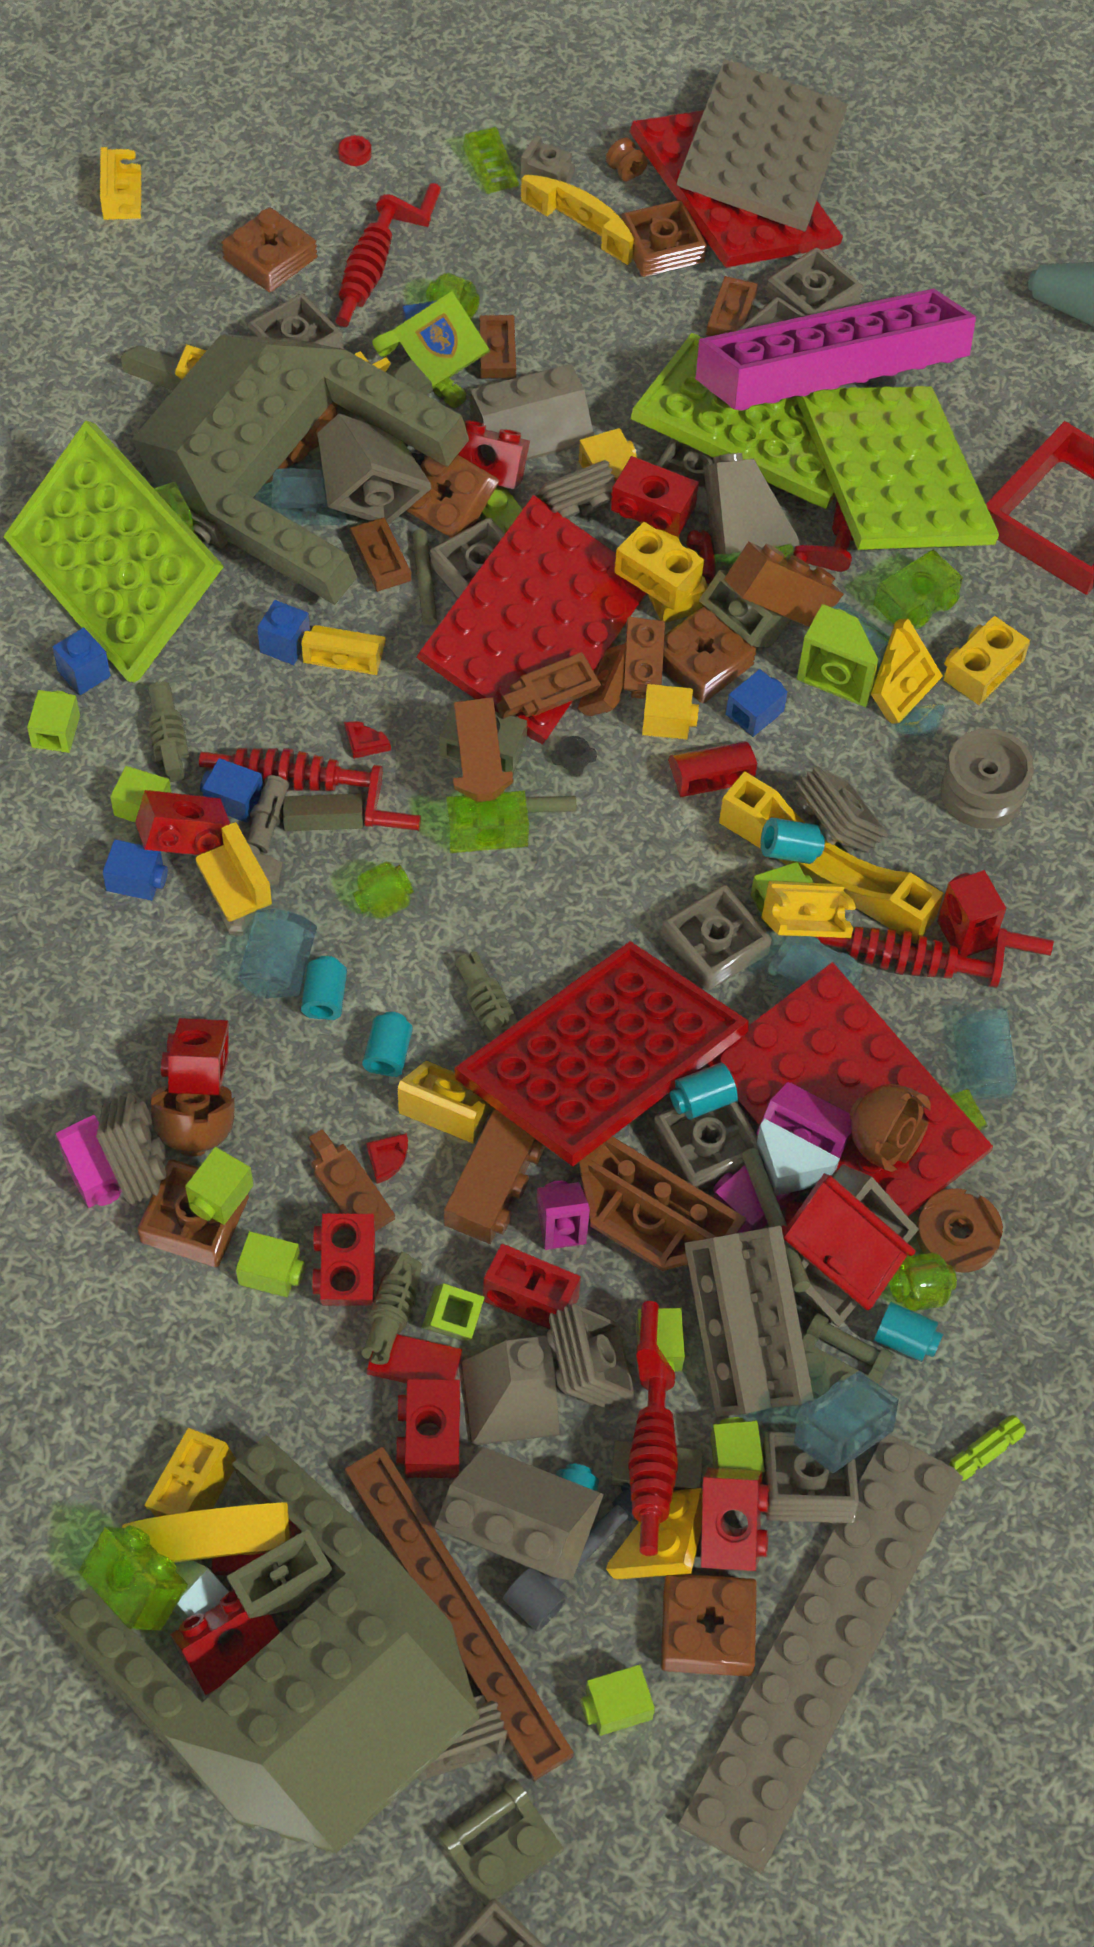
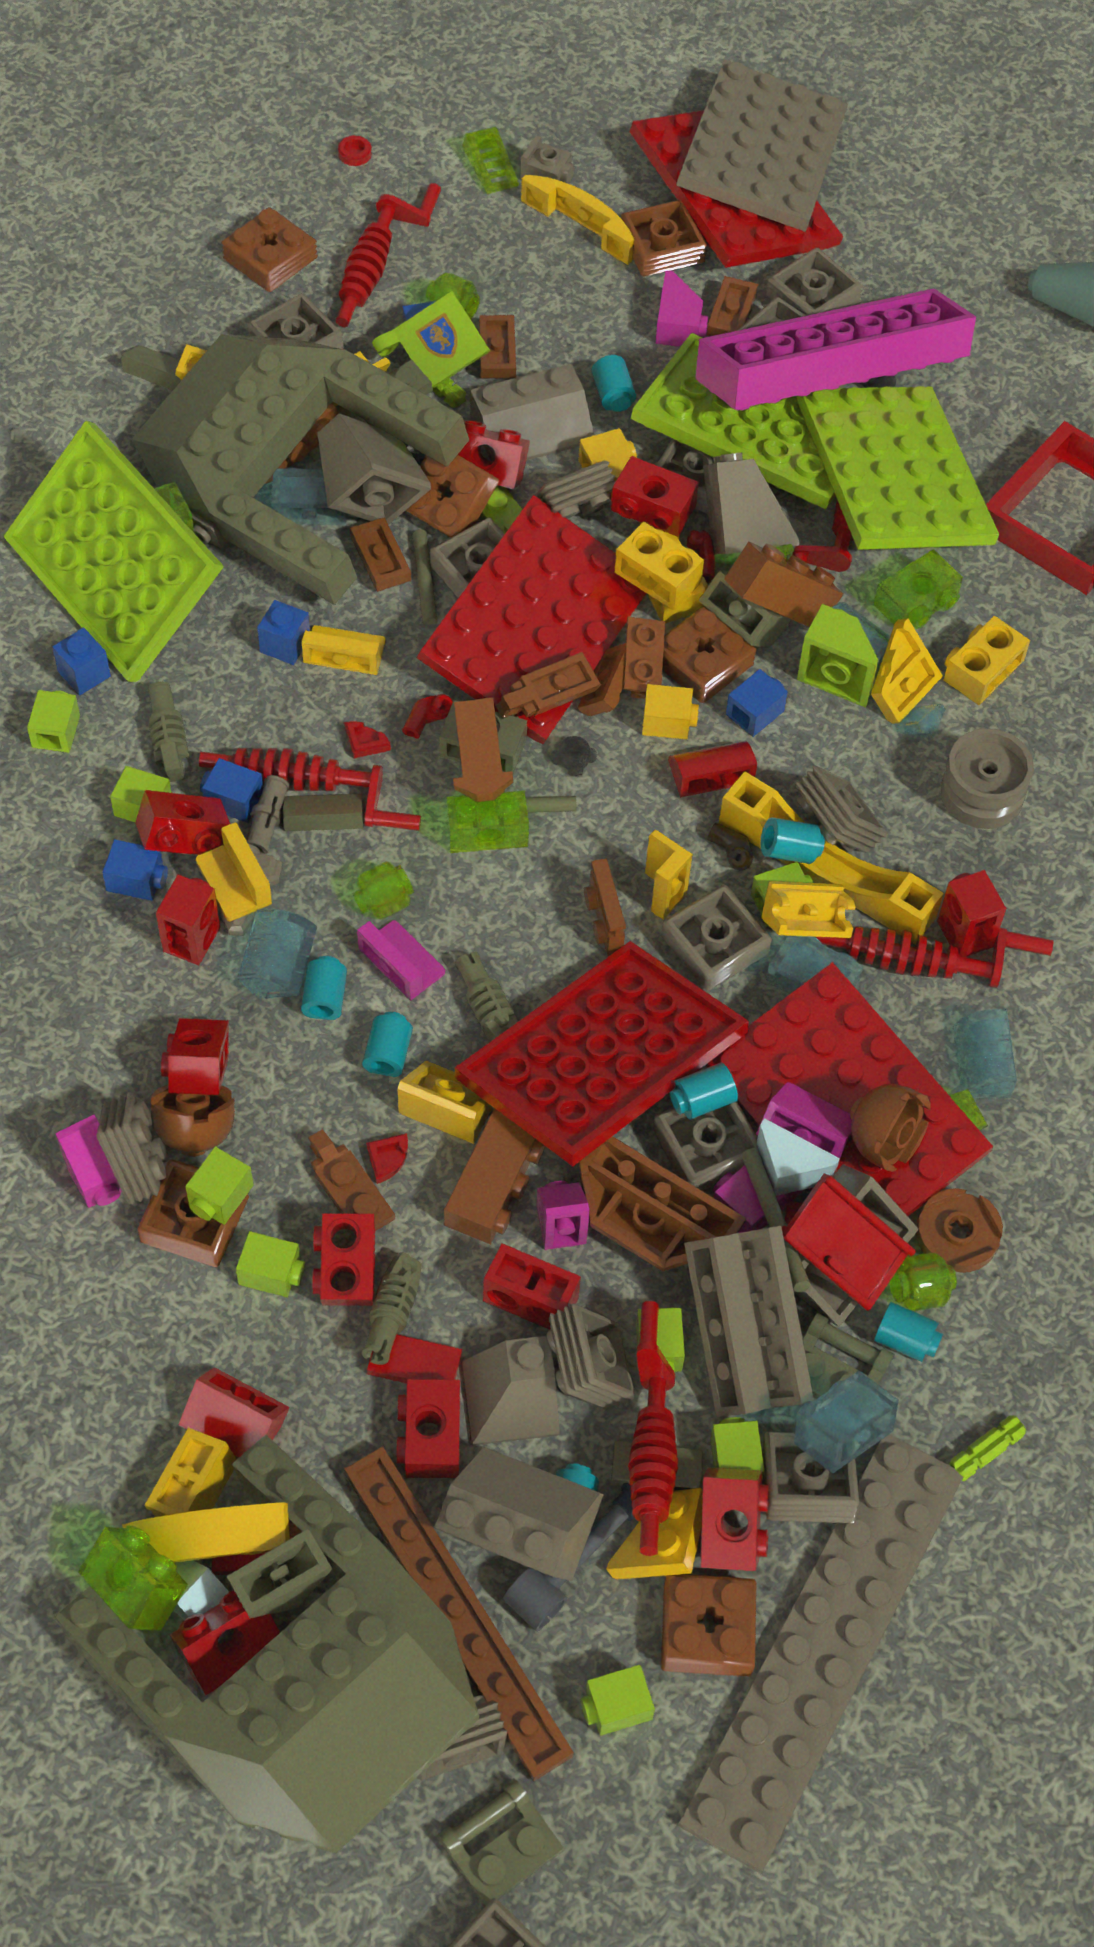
(119, 185): yellow hinge -> none
(188, 919): none -> red brick
(232, 1411): none -> red brick
(399, 957): none -> dark pink panel
(426, 711): none -> red arm
(453, 1312): lime brick -> none
(603, 899): none -> dark orange plate
(613, 383): none -> teal brick
(626, 159): dark orange wheel -> none
(670, 869): none -> yellow panel
(679, 312): none -> dark pink slope
(736, 846): none -> dark brown arm

